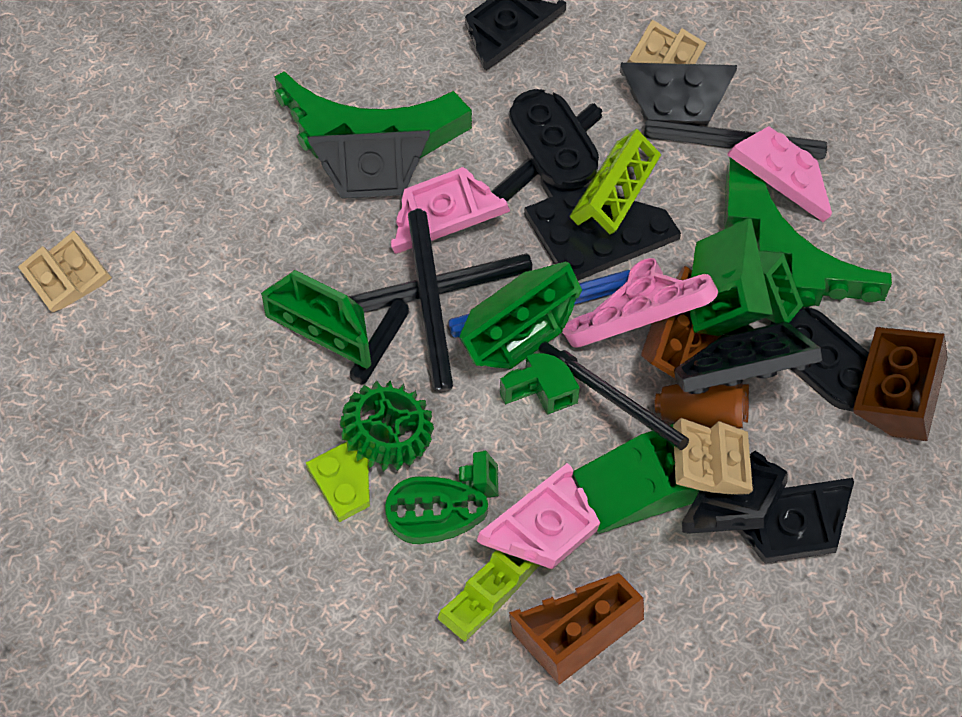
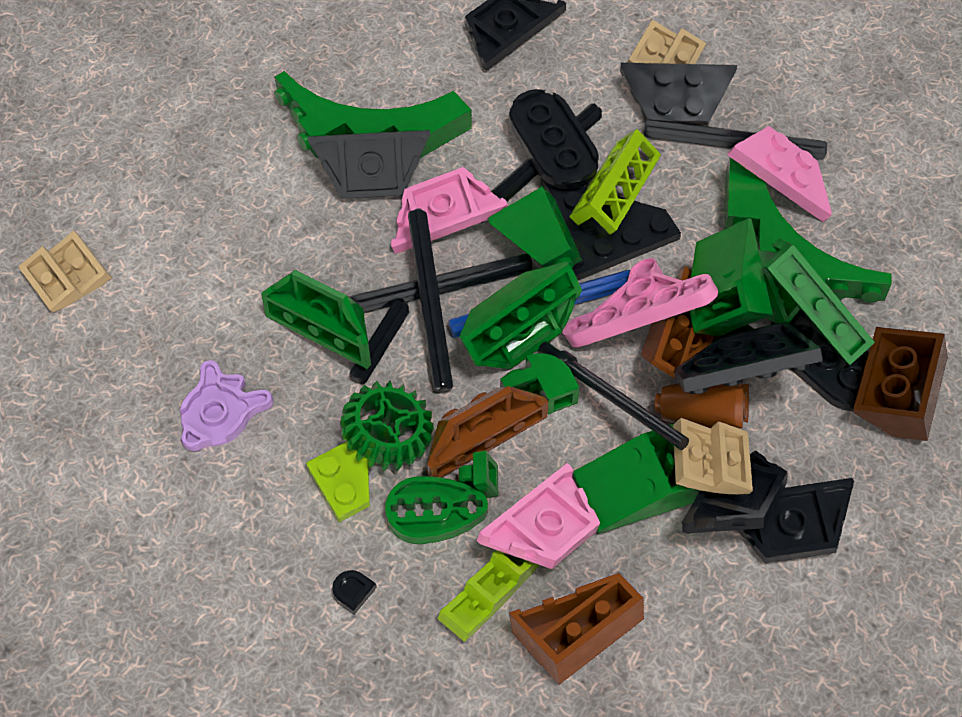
(218, 408): none -> lavender tile
(352, 590): none -> black tile
(483, 426): none -> dark orange wedge
(537, 229): none -> green slope
(818, 302): none -> green fence

